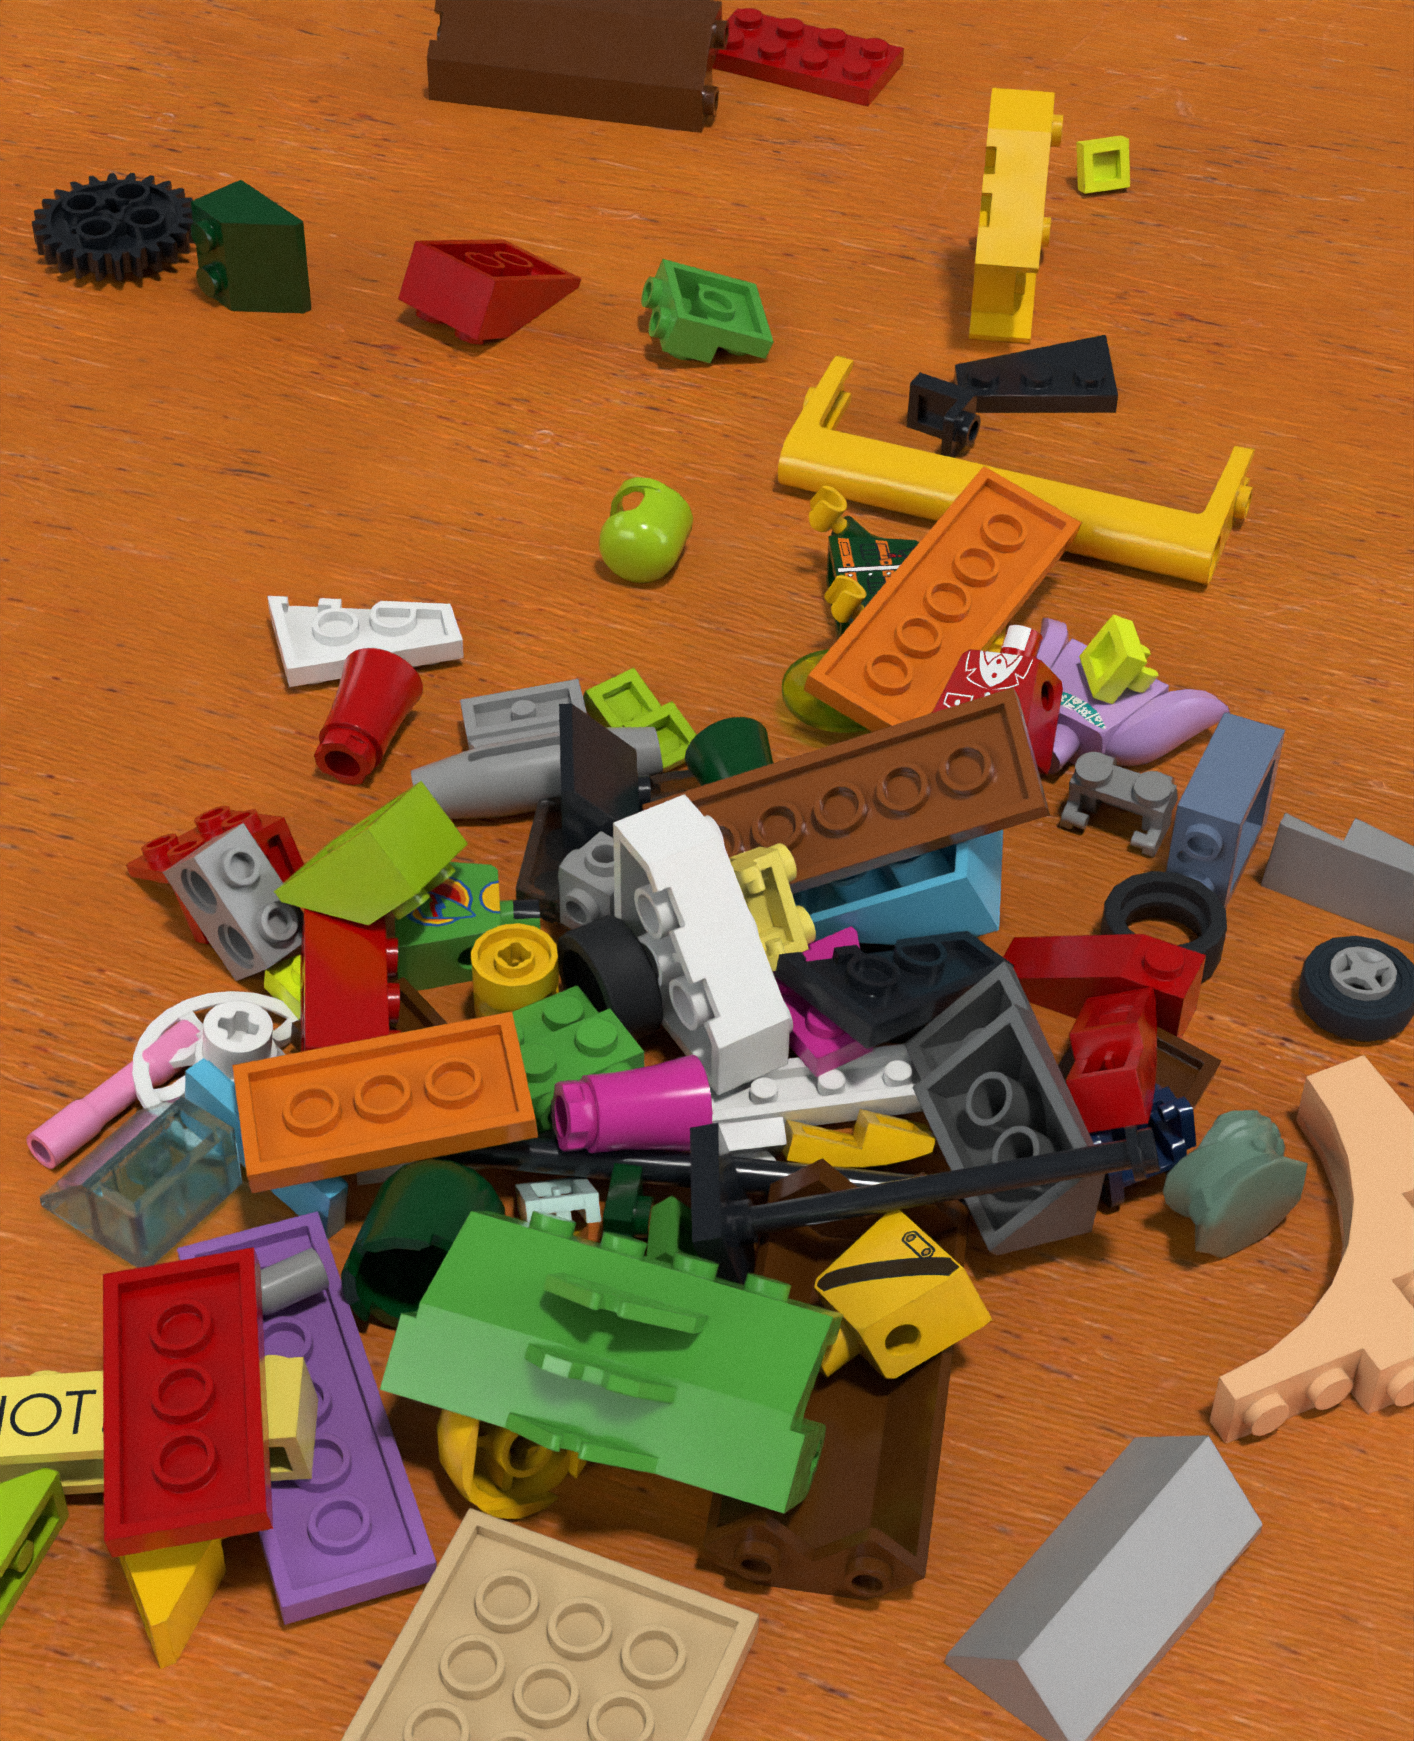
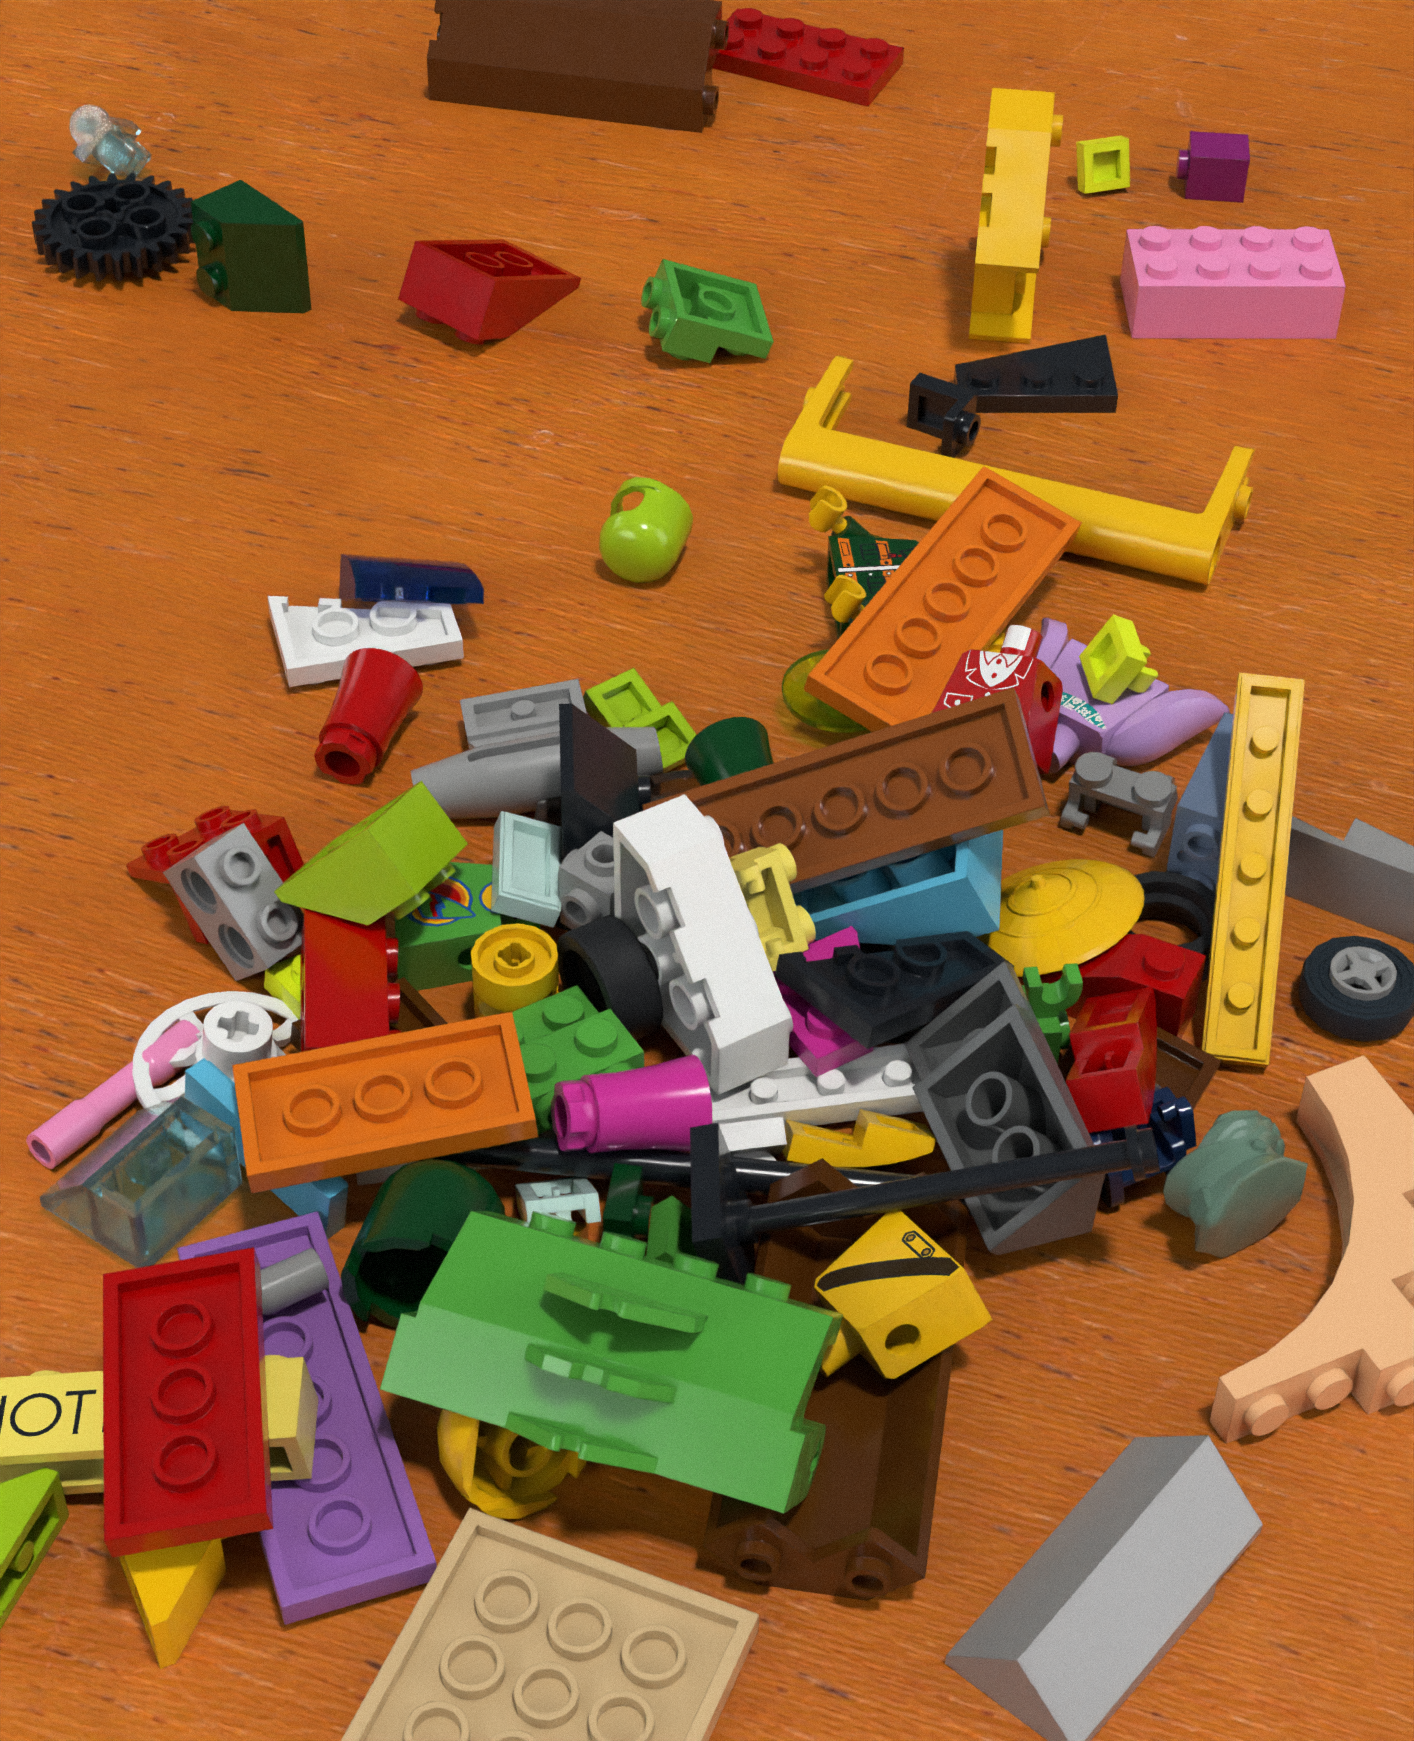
(107, 140): none -> clear light blue hips
(408, 580): none -> clear blue slope
(526, 869): none -> light aqua tile
(1050, 1002): none -> bright green plate
(1064, 913): none -> yellow hat
(1214, 166): none -> magenta brick
(1231, 283): none -> bright pink brick
(1252, 870): none -> yellow tile

